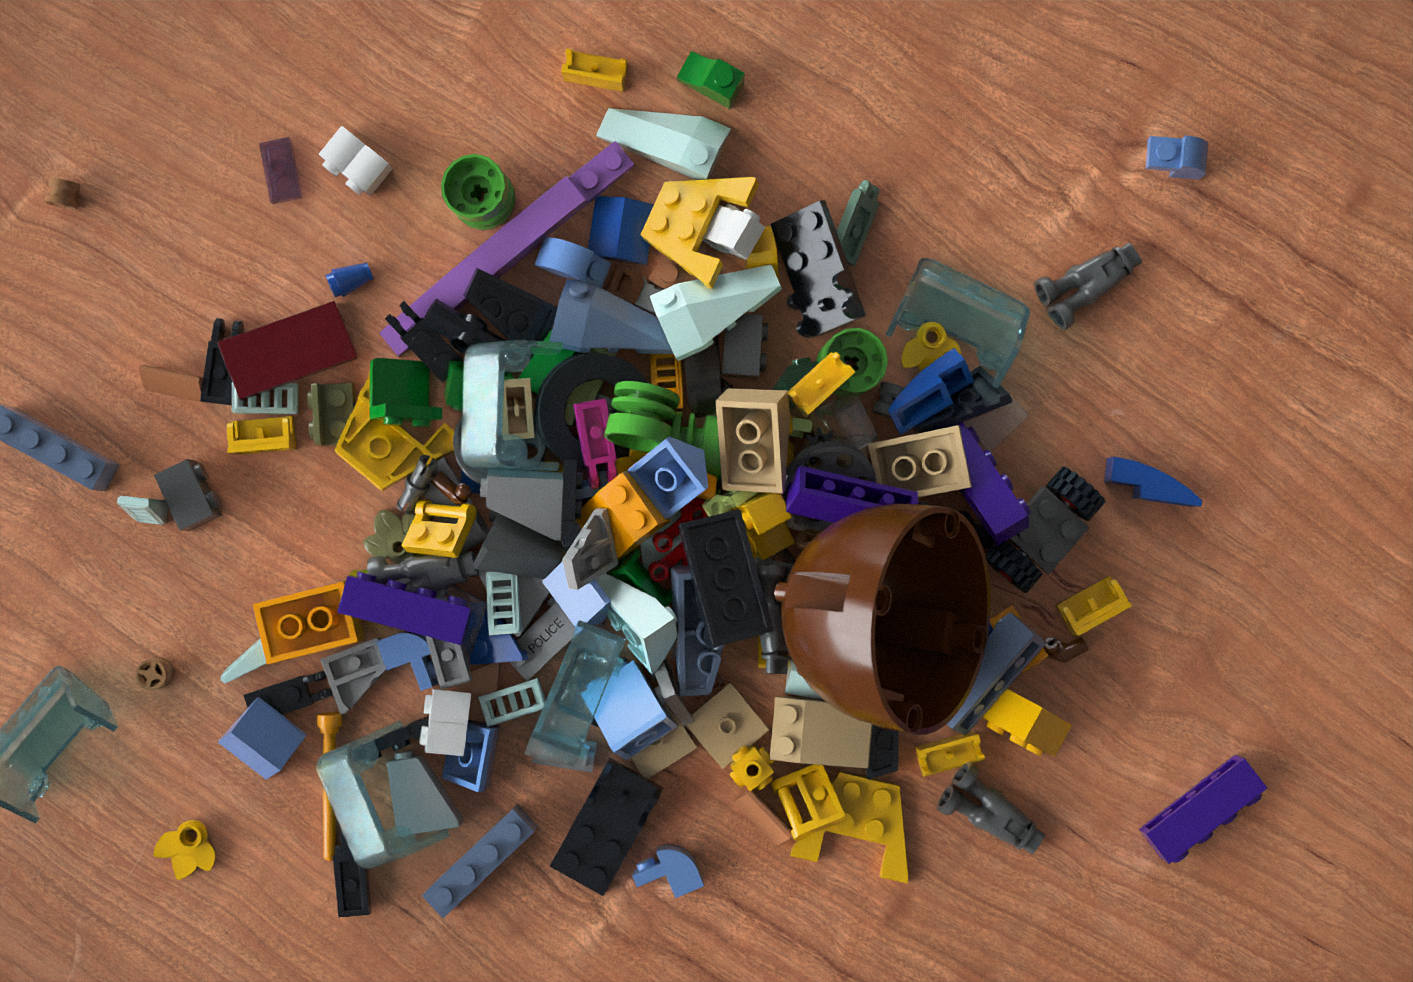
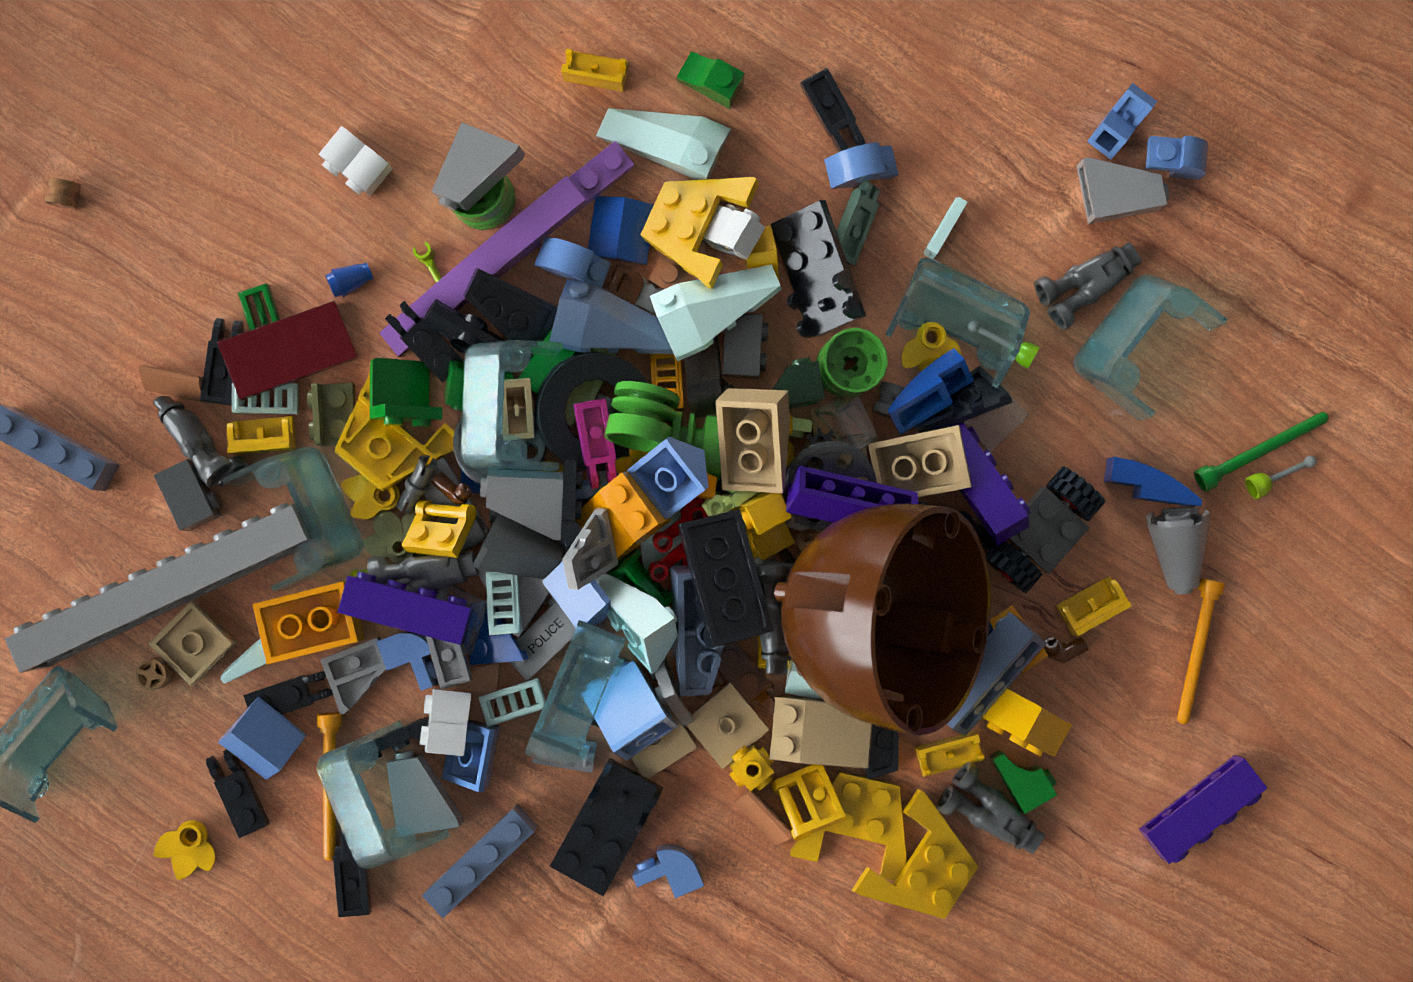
(145, 509): light aqua slope -> none
(158, 589): none -> light grey brick
(192, 643): none -> tan plate
(196, 442): none -> dark grey piece
(238, 795): none -> black hinge
(243, 296): none -> green tile
(280, 170): plate -> none
(320, 505): none -> clear light blue windscreen
(368, 497): none -> yellow plate
(427, 259): none -> lime hand
(474, 167): none -> light grey slope
(746, 677): none -> reddish brown hinge
(820, 383): yellow hinge -> none
(831, 108): none -> black hinge
(859, 164): none -> medium blue brick
(933, 873): none -> yellow wing
(945, 227): none -> light aqua tile
(1024, 356): none -> hinge
(1027, 785): none -> green arch
(1105, 353): none -> clear light blue windscreen
(1118, 190): none -> light grey slope
(1121, 121): none -> medium blue brick
(1180, 545): none -> light grey cone
(1209, 476): none -> green piece
(1210, 592): none -> light orange piece
(1261, 484): none -> lime hinge

